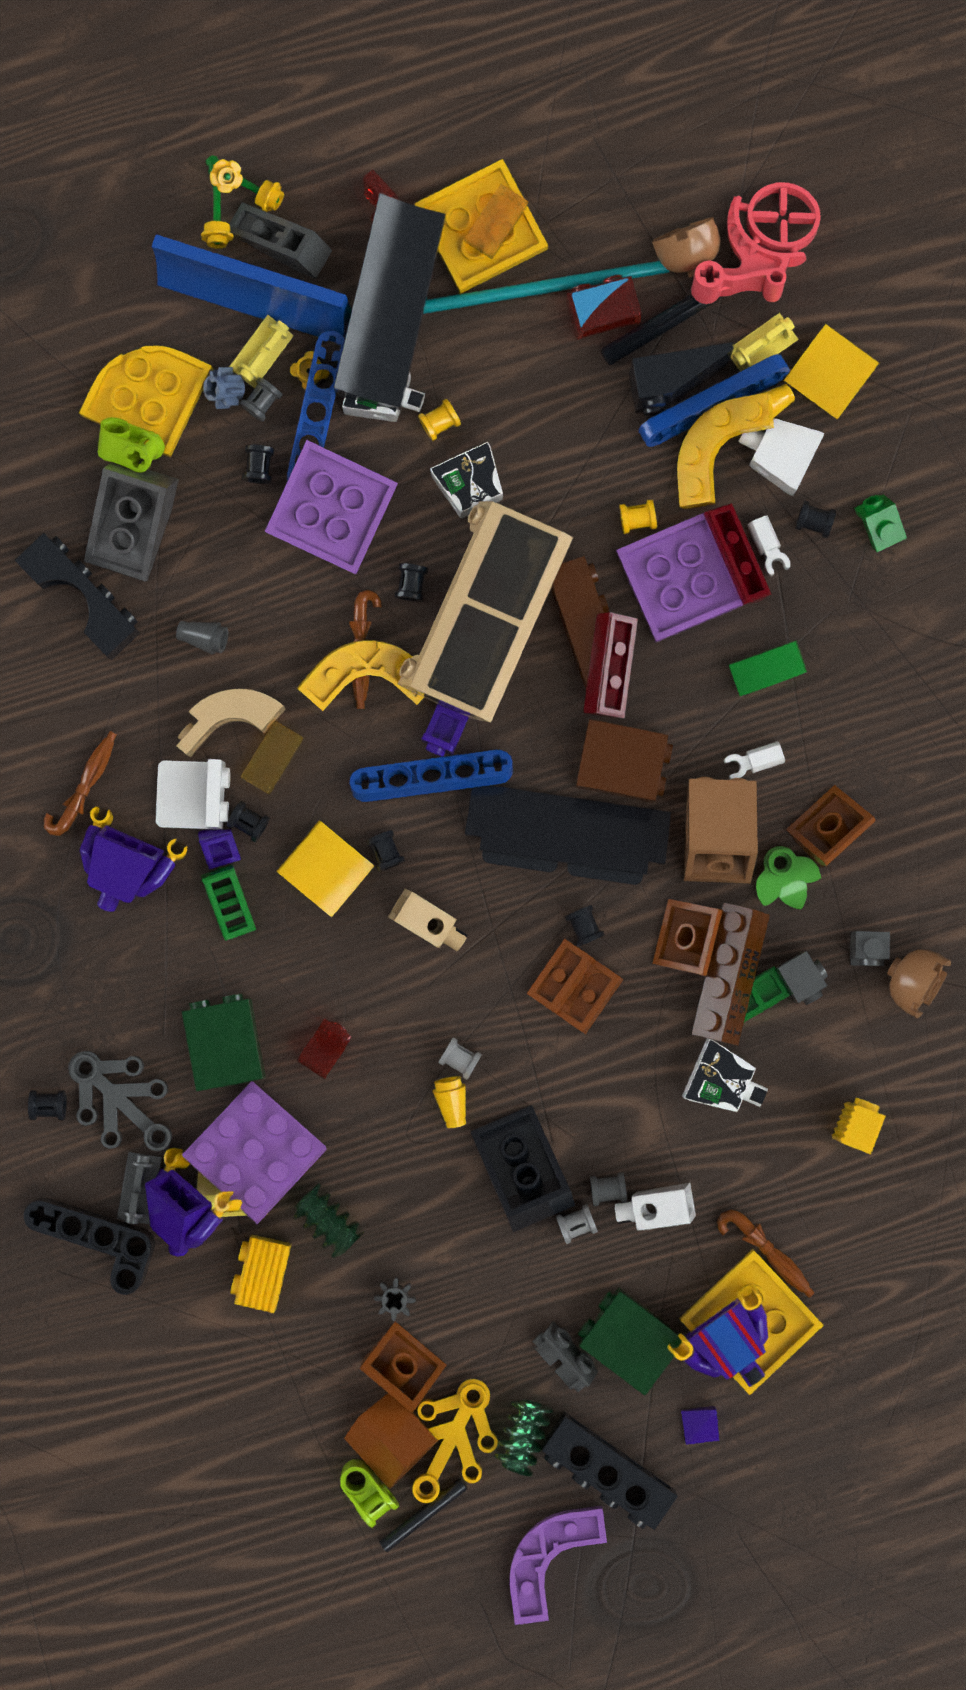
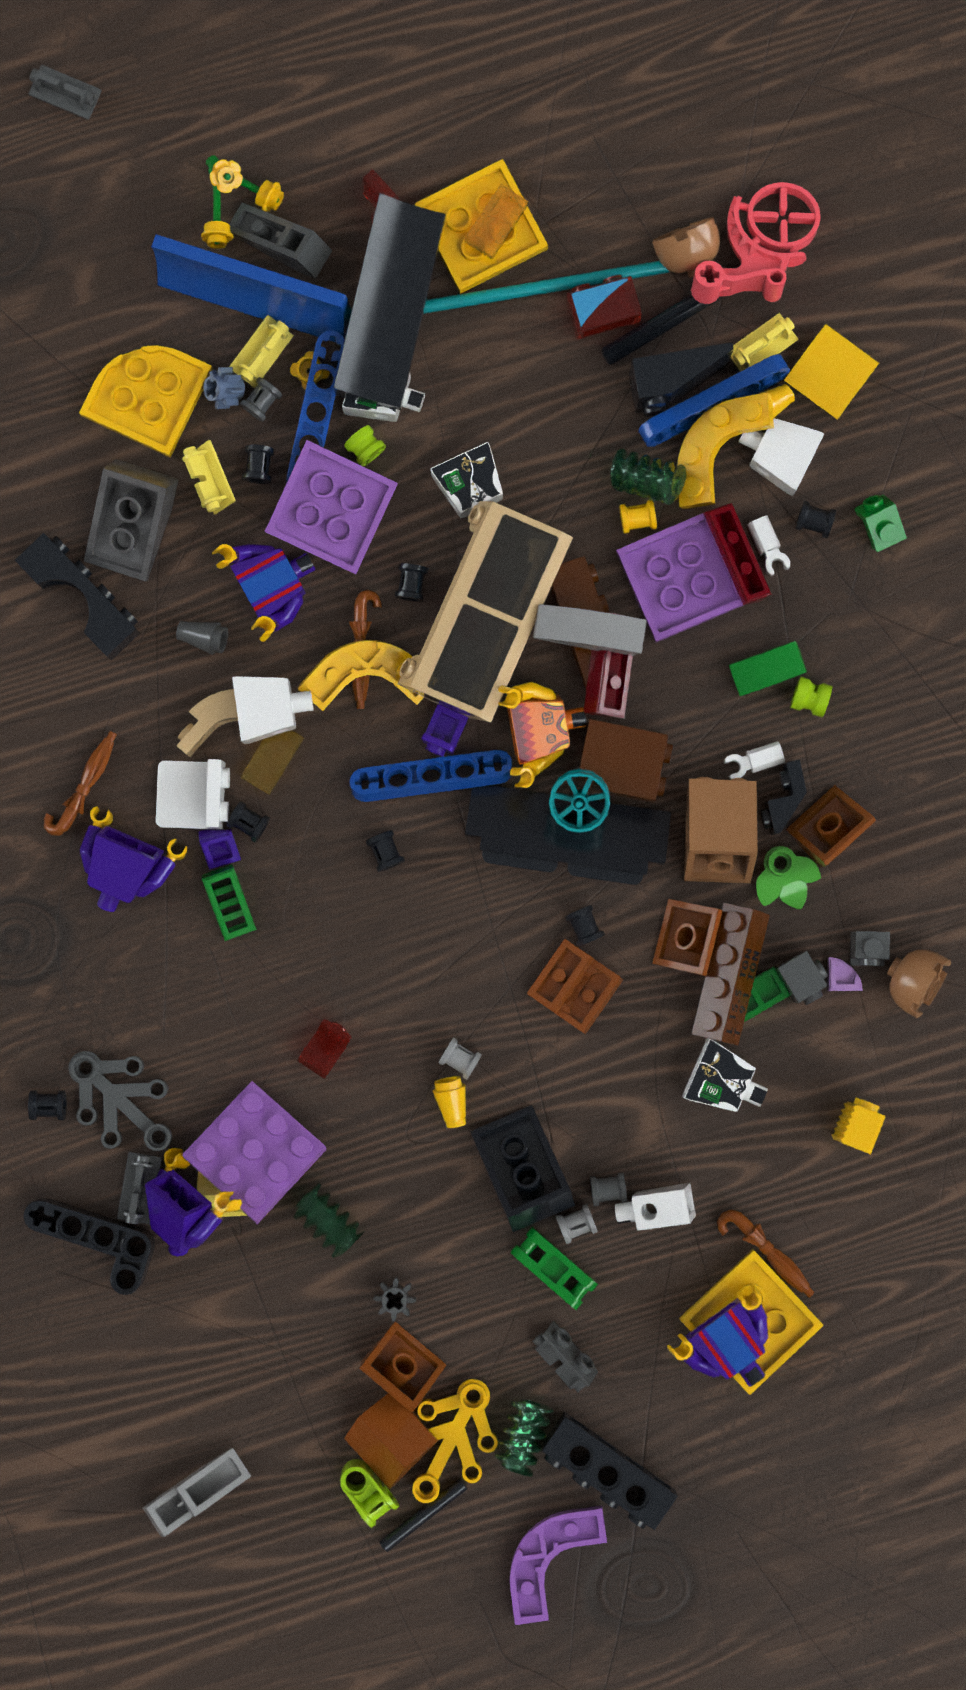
(64, 91): none -> dark grey hinge
(125, 444): lime piece -> none
(196, 1492): none -> light grey slope
(213, 485): none -> light yellow hinge
(223, 1042): dark green brick -> none
(261, 1273): yellow brick -> none
(267, 706): none -> white torso
(268, 582): none -> torso
(325, 868): yellow slope -> none
(365, 446): none -> lime wheel
(415, 913): tan torso -> none
(439, 419): yellow bush -> none
(538, 727): none -> torso
(554, 1268): none -> green plate
(579, 800): none -> teal wheel
(590, 629): none -> light grey slope
(629, 1340): dark green brick -> none
(647, 478): none -> clear green piece
(700, 1425): dark purple slope -> none
(779, 811): none -> black slope
(811, 696): none -> lime wheel
(842, 976): none -> lavender tile

